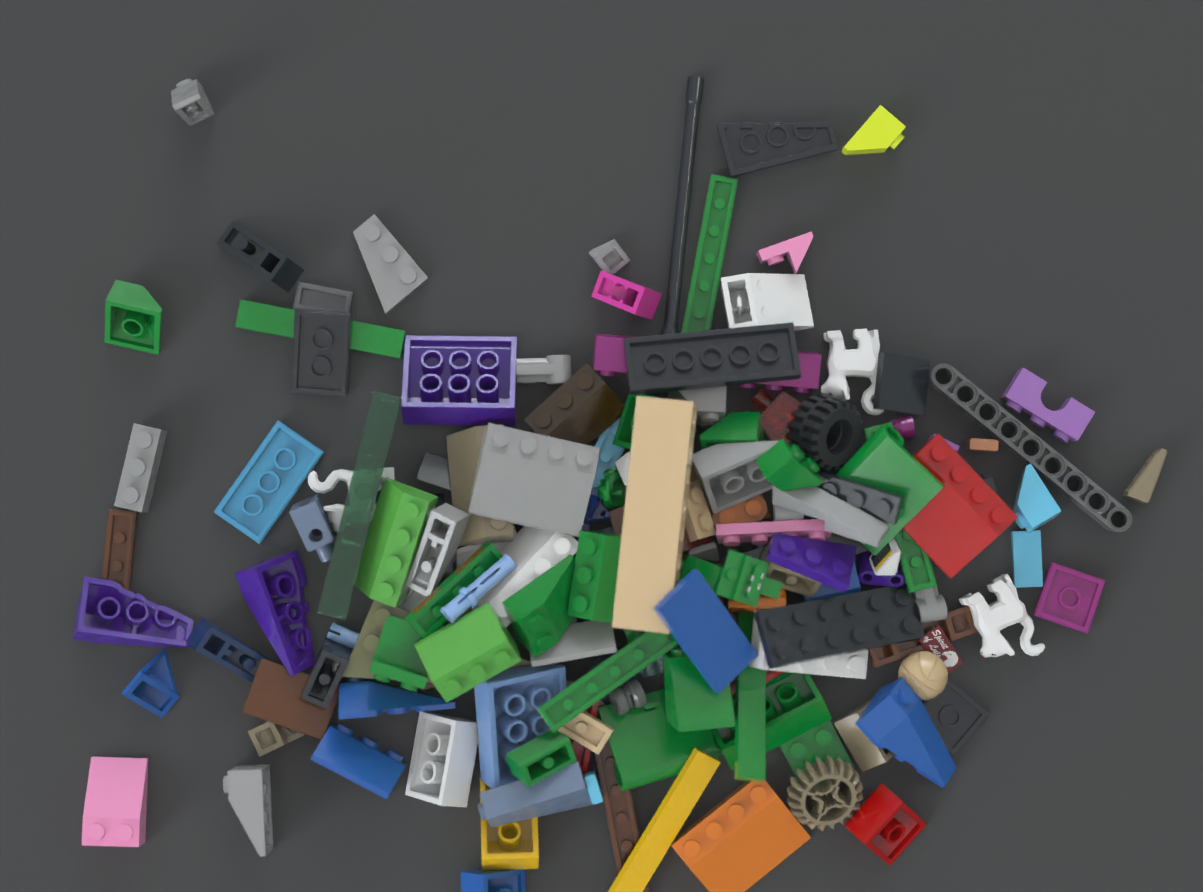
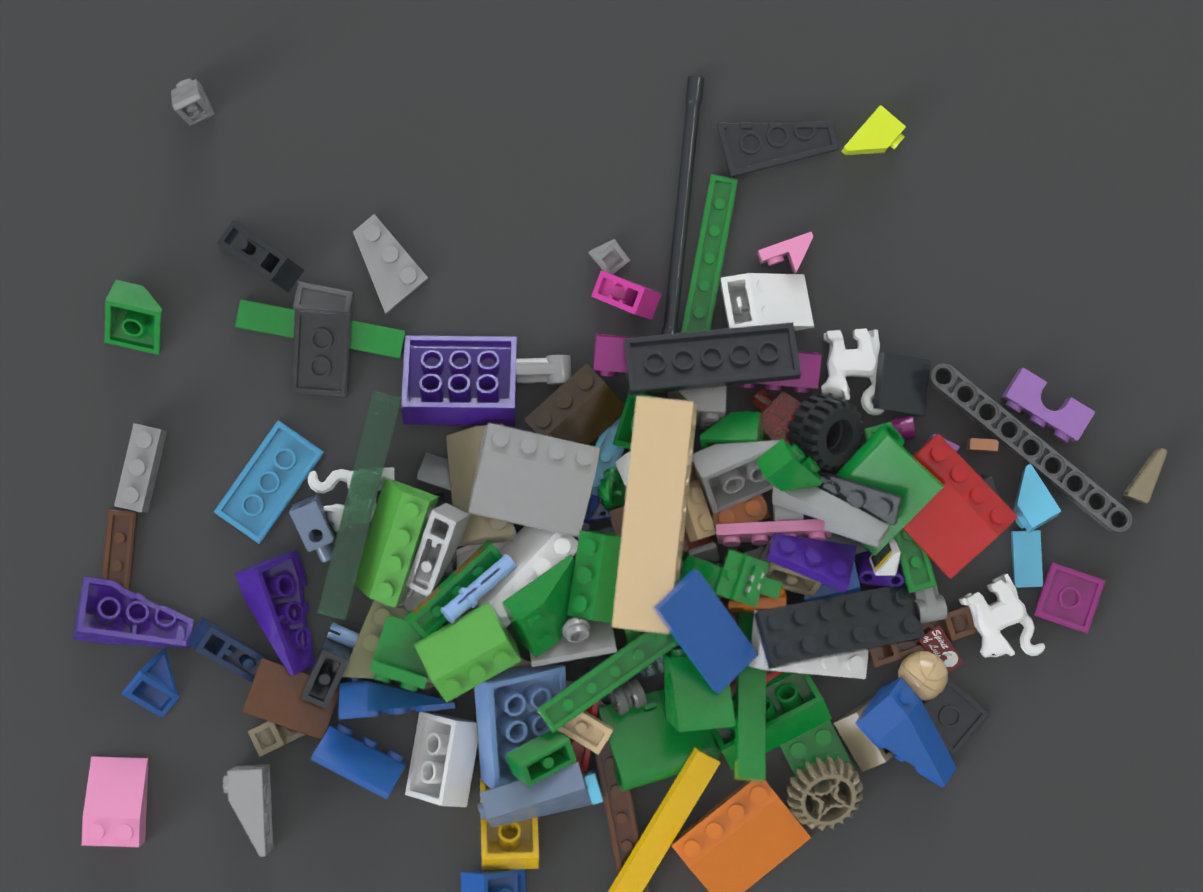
(576, 630): none -> light grey plate
(885, 824): red slope -> none

